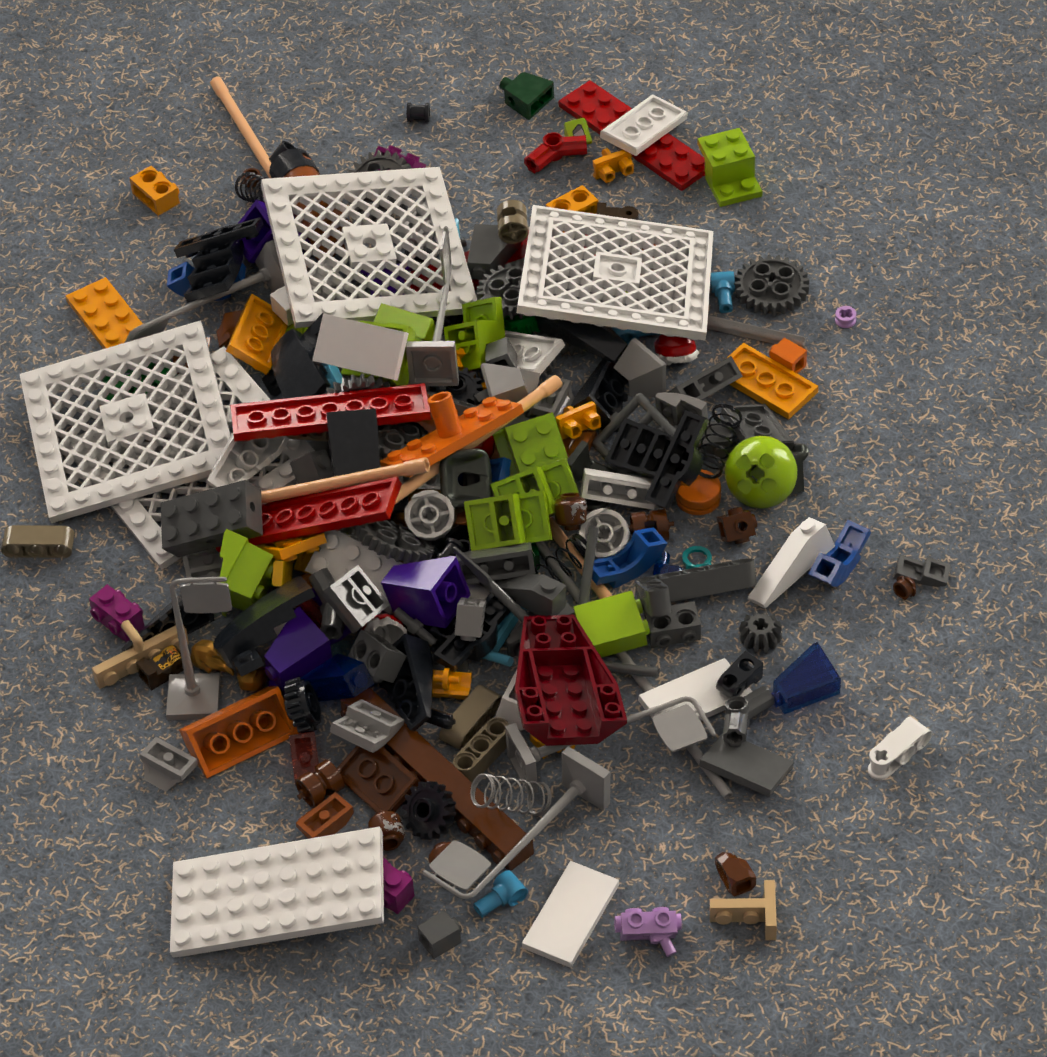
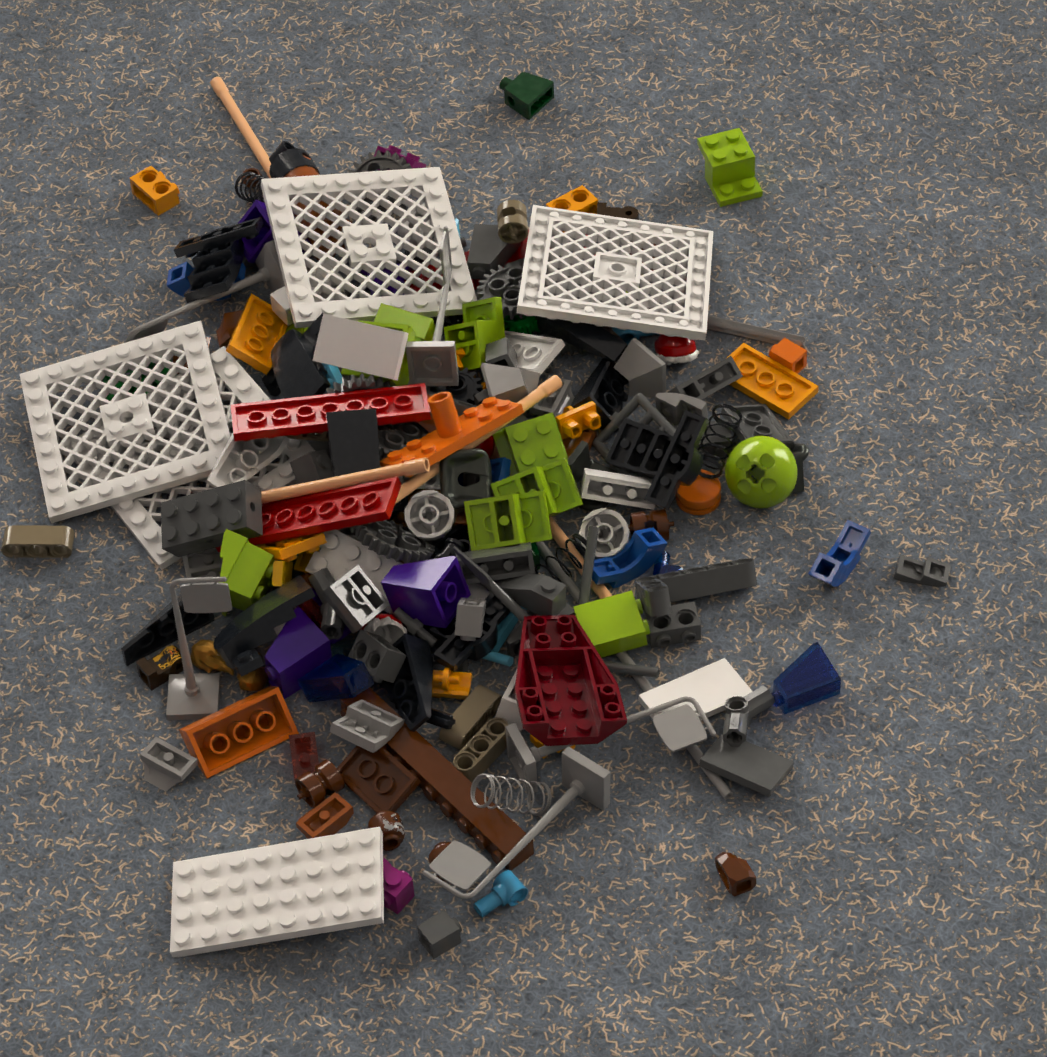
(104, 312): light orange plate -> none
(113, 608): magenta brick -> none
(123, 664): tan plate -> none
(302, 705): black gear -> none
(418, 112): black bush -> none
(429, 810): black gear -> none
(553, 149): red piece -> none
(570, 511): reddish brown head -> none
(570, 914): white tile -> none
(577, 128): lime slope -> none
(611, 163): light orange hips -> none
(643, 125): white tile -> none
(652, 926): lavender brick -> none
(665, 157): red plate -> none
(705, 551): teal piece -> none
(723, 287): dark azure pin -> none
(729, 525): reddish brown brick -> none
(740, 675): black leg -> none
(748, 910): tan bracket -> none
(760, 632): dark grey gear -> none
(771, 285): dark grey gear -> none
(792, 561): white wedge -> none
(845, 322): lavender bush -> none
(897, 748): white piece -> none
(904, 587): reddish brown plate -> none

